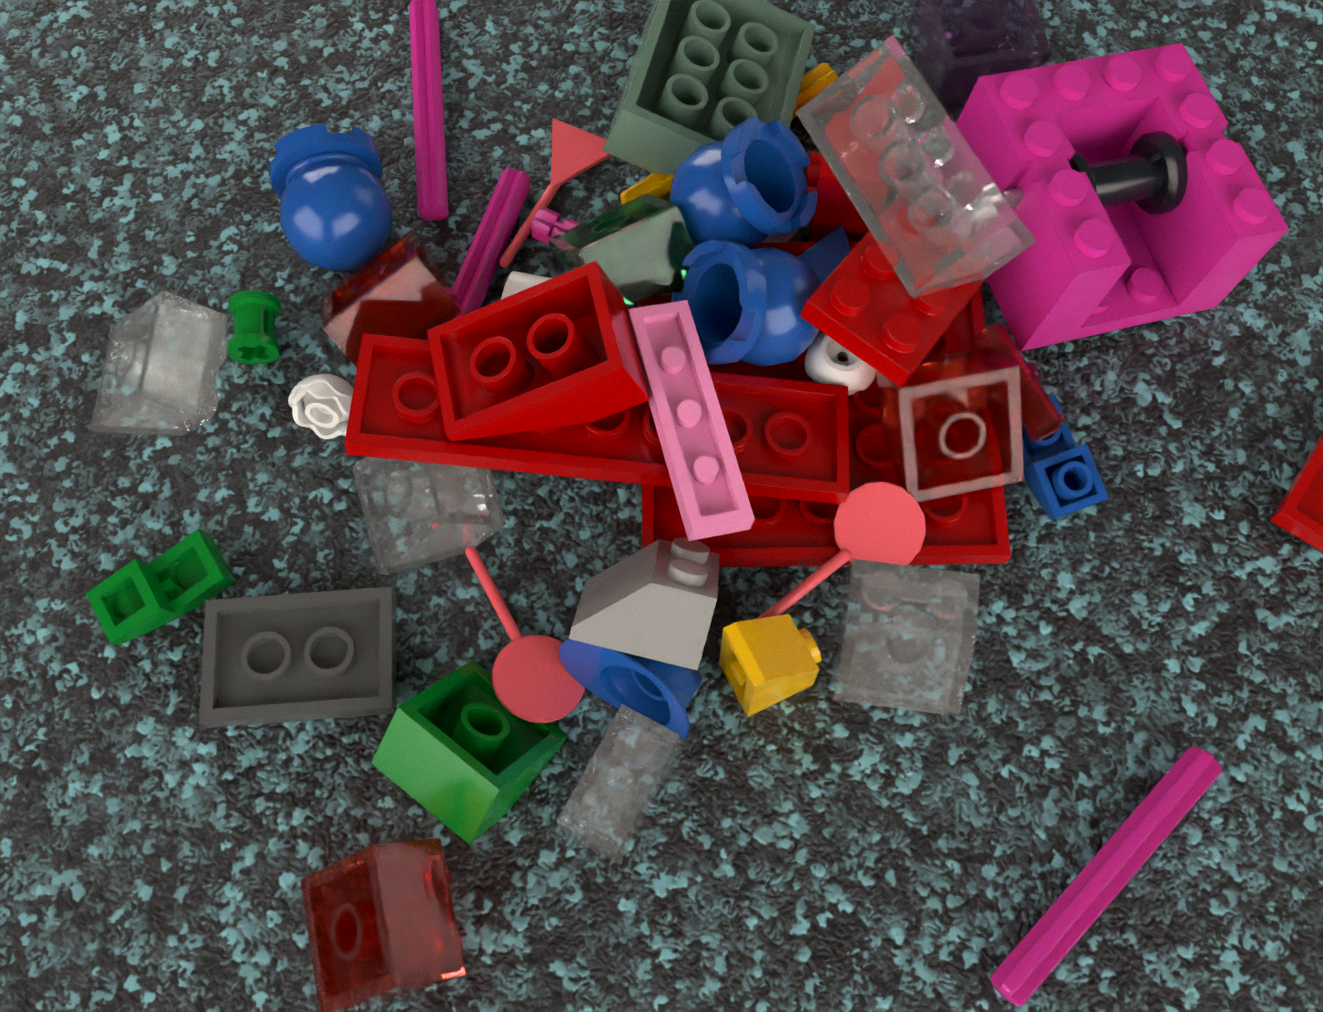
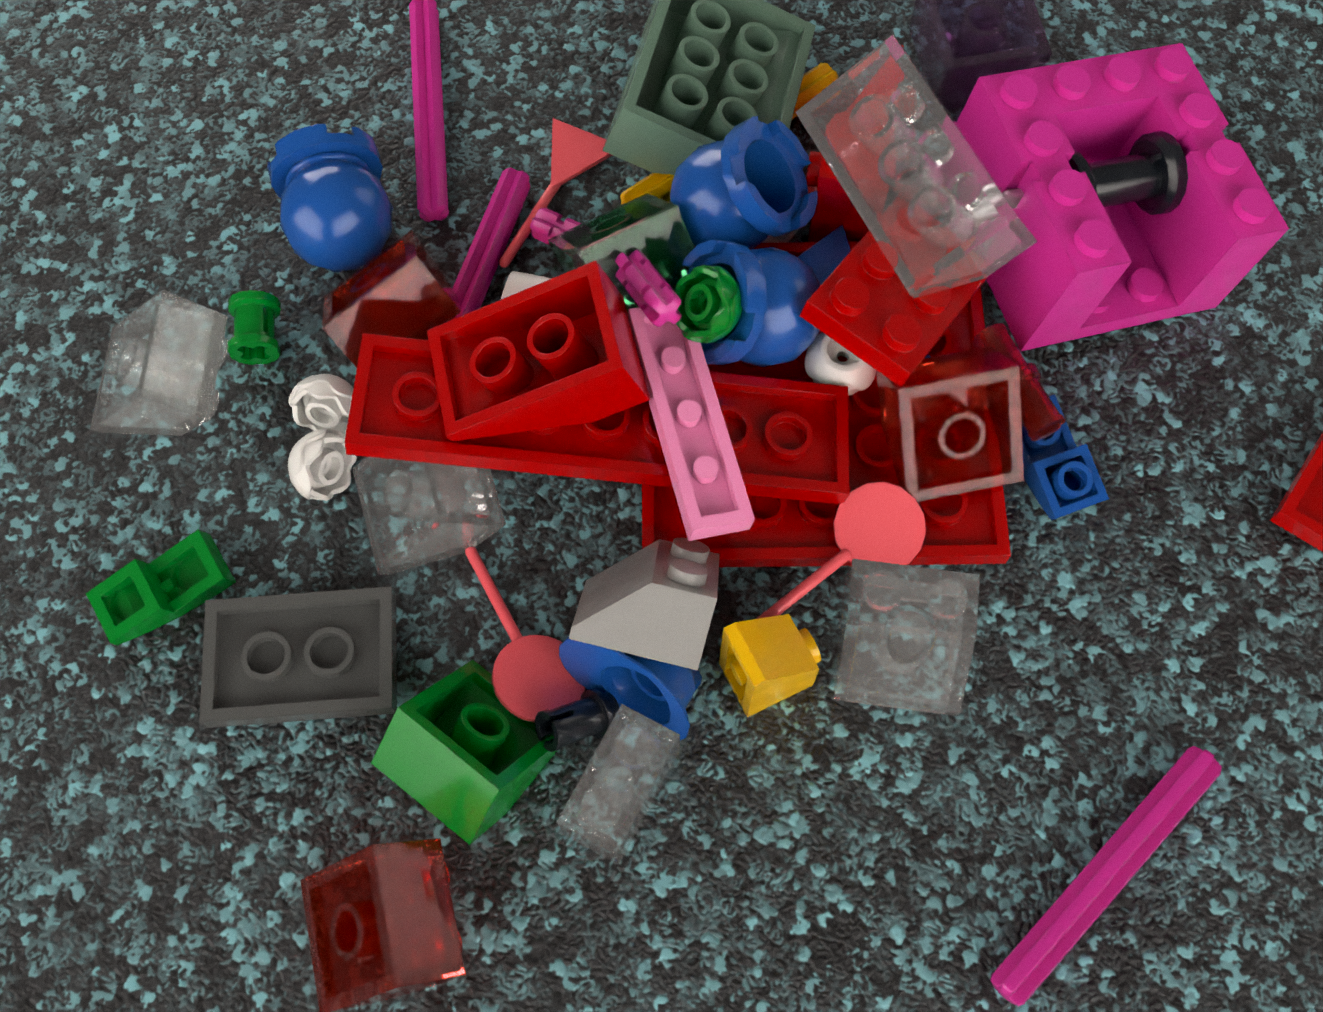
(320, 465): none -> white plate
(577, 719): none -> black pin
(648, 288): none -> dark pink axle
(708, 304): none -> green plate

